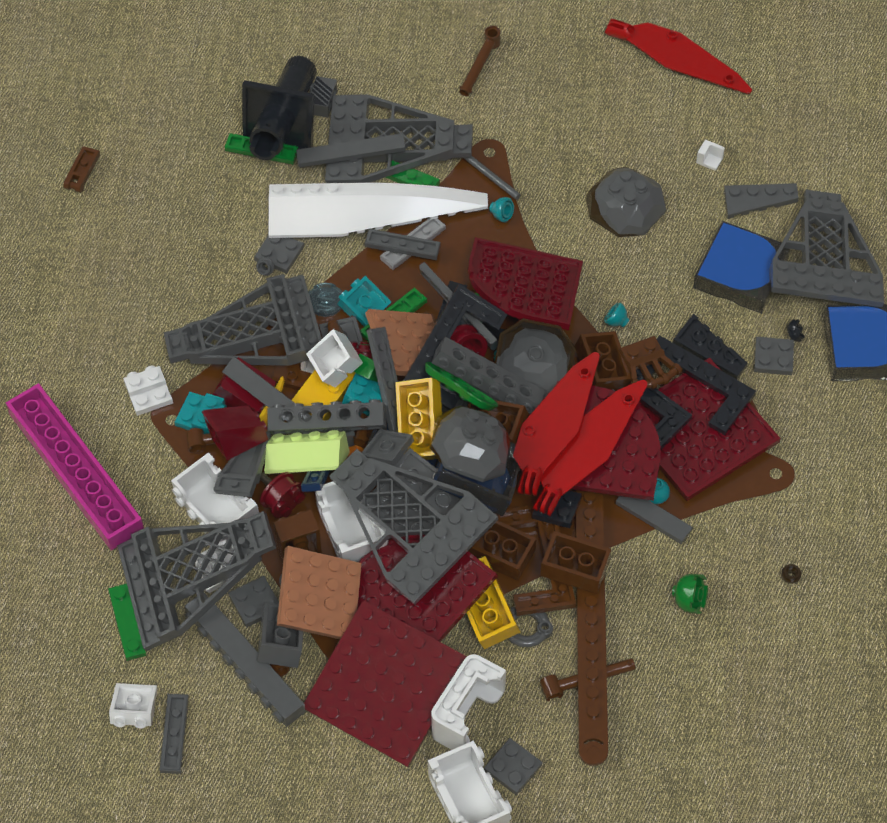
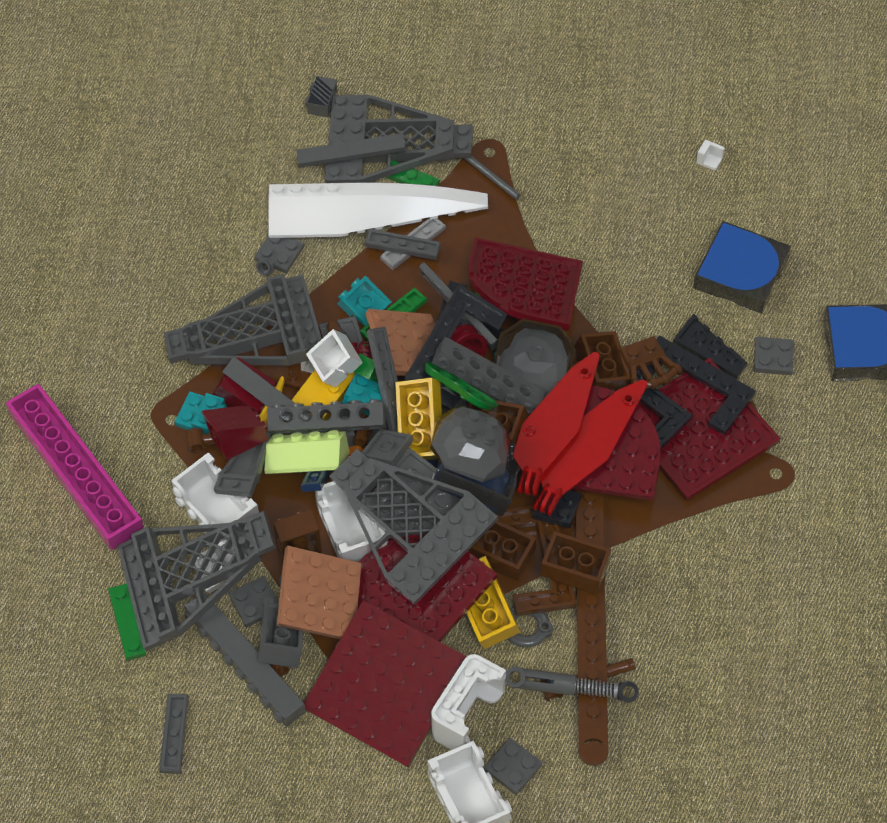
(81, 169): reddish brown plate -> none
(133, 705): white plate -> none
(147, 390): white plate -> none
(241, 145): green plate -> none
(280, 112): black piece -> none
(281, 494): dark red wheel -> none
(325, 299): clear light blue tile -> none
(492, 41): reddish brown piece -> none
(502, 209): teal brick -> none
(569, 684): none -> piece
(617, 316): teal brick -> none
(626, 202): dark grey rock -> none
(656, 517): dark grey tile -> none
(662, 492): teal brick -> none
(677, 53): red wing -> none
(691, 593): green cylinder -> none
(748, 198): dark grey wing -> none
(791, 568): dark brown plate -> none
(795, 330): black plate -> none
(823, 281): dark grey wing -> none

